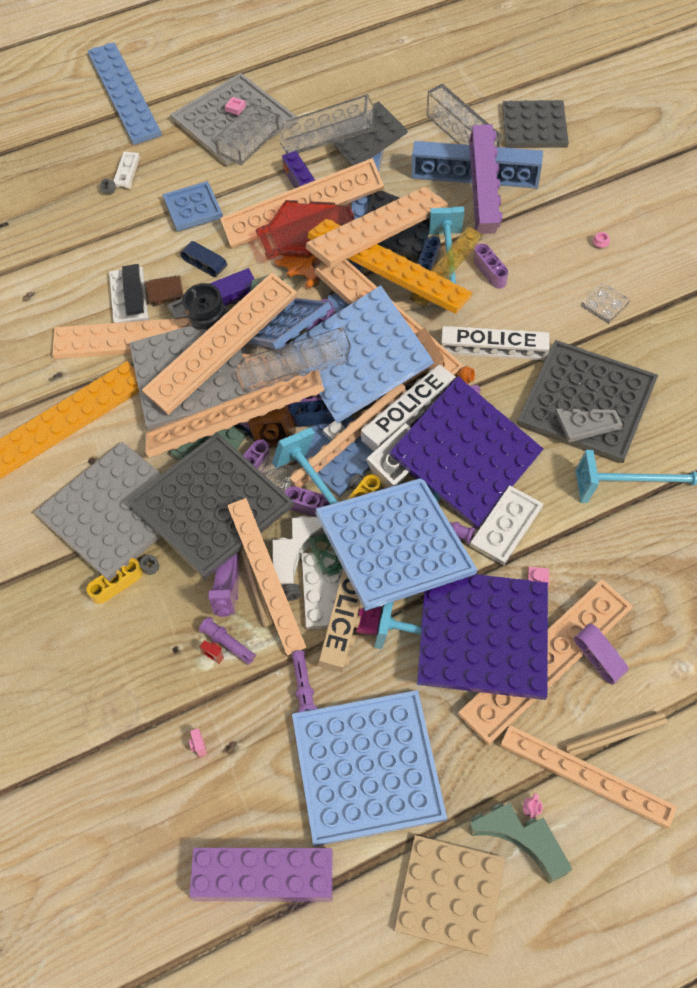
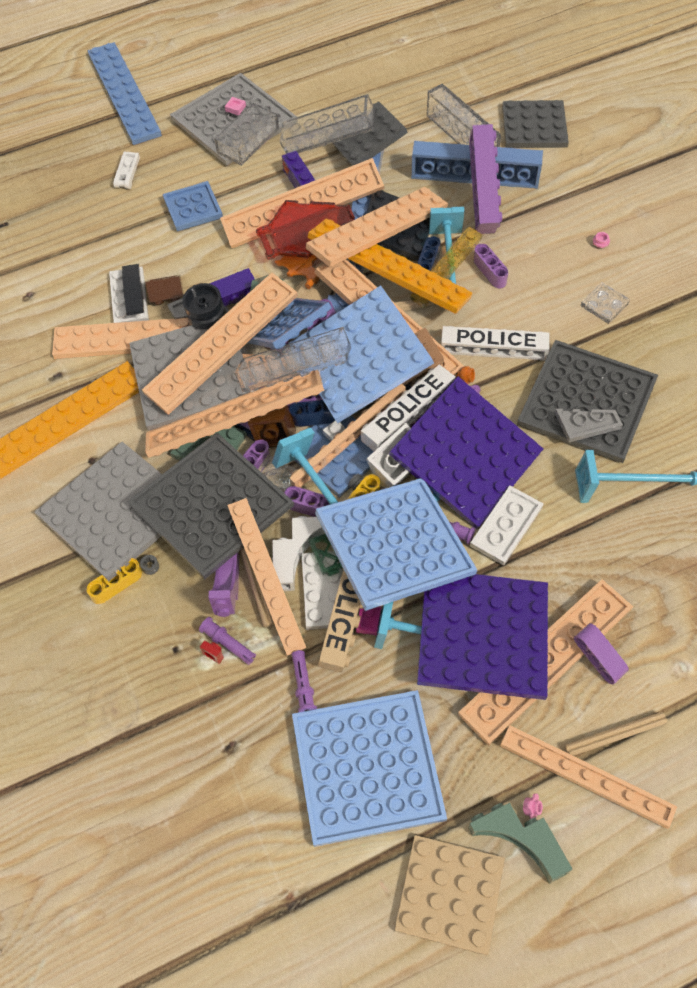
(107, 186): dark grey bush -> none
(197, 742): bright pink plate -> none
(203, 259): dark blue beam -> none
(262, 874): medium lavender brick -> none
(292, 592): dark grey bush -> none
(538, 574): bright pink plate -> none

